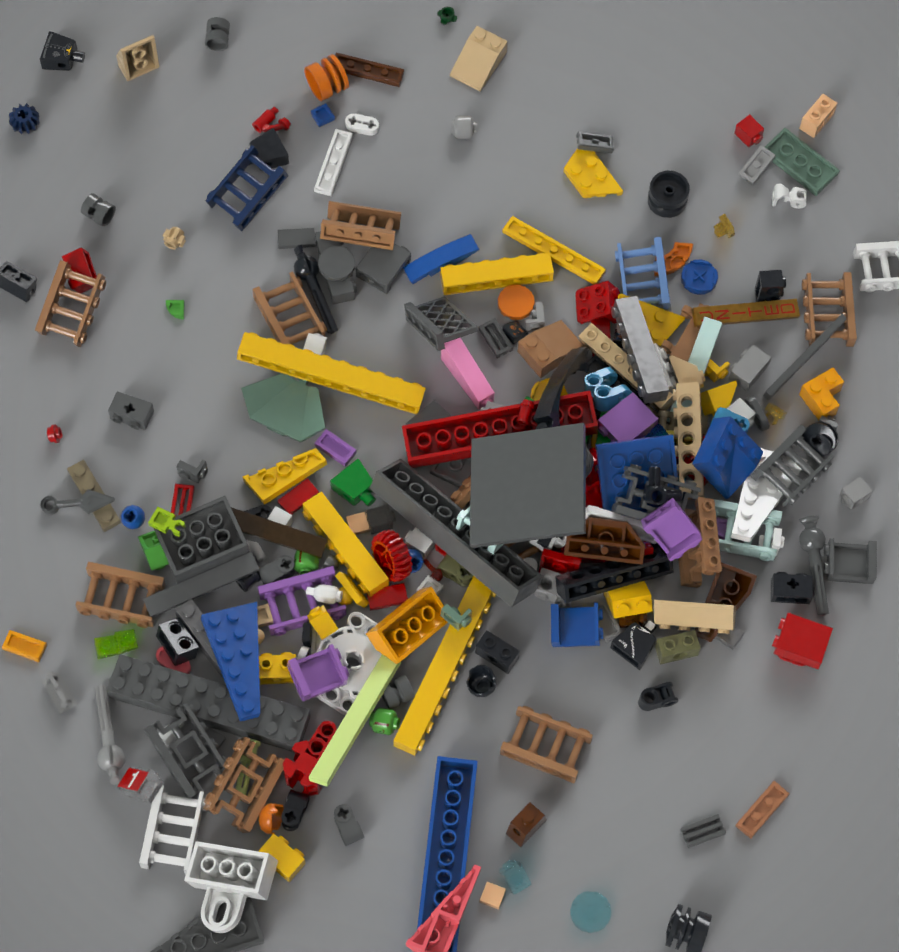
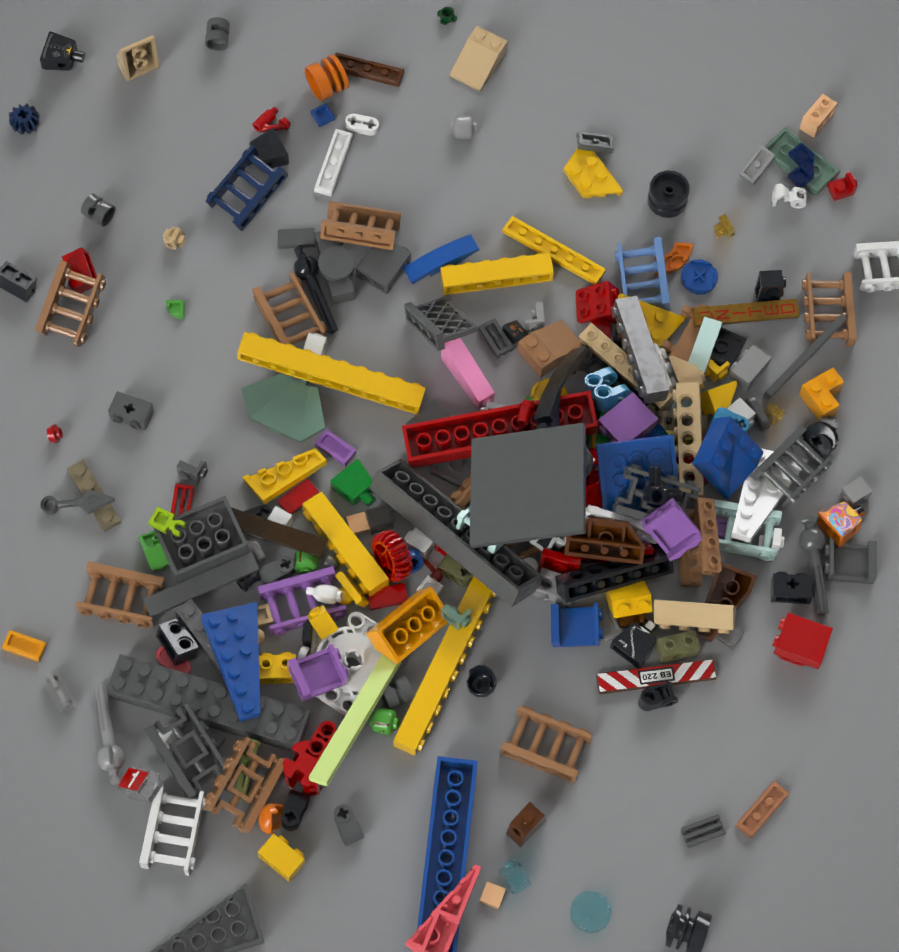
(115, 644): clear neon green slope -> none
(133, 517): blue piece -> none
(229, 878): white brick -> none
(497, 652): black brick -> none
(516, 302): orange tile -> none
(653, 676): none -> tile
(727, 347): none -> black tile
(749, 131): red brick -> none
(805, 160): none -> clear blue tile
(841, 522): none -> torso
(843, 187): none -> red bracket

